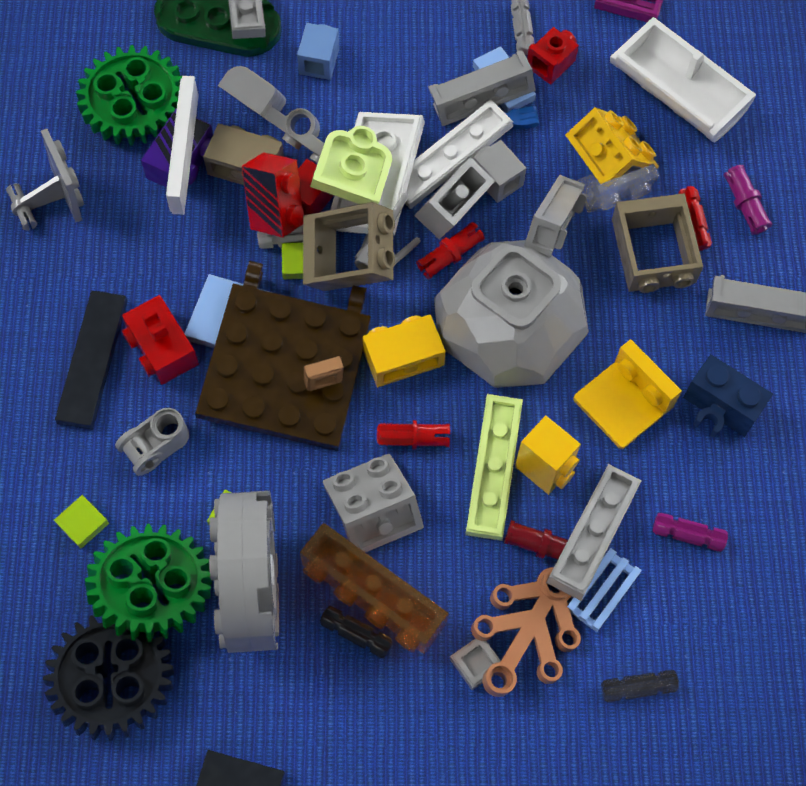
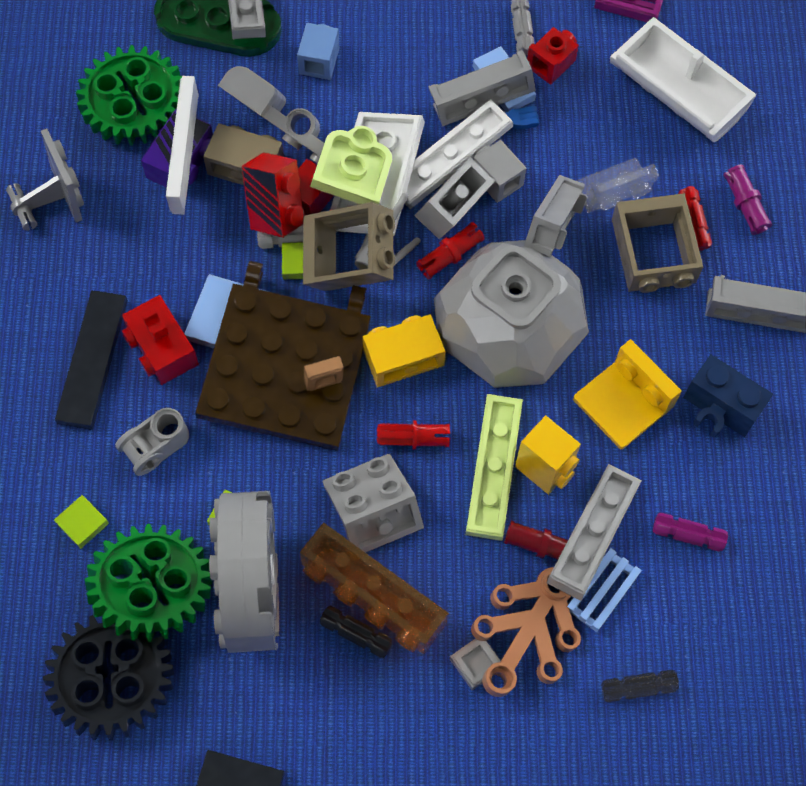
(609, 144): yellow bracket -> none

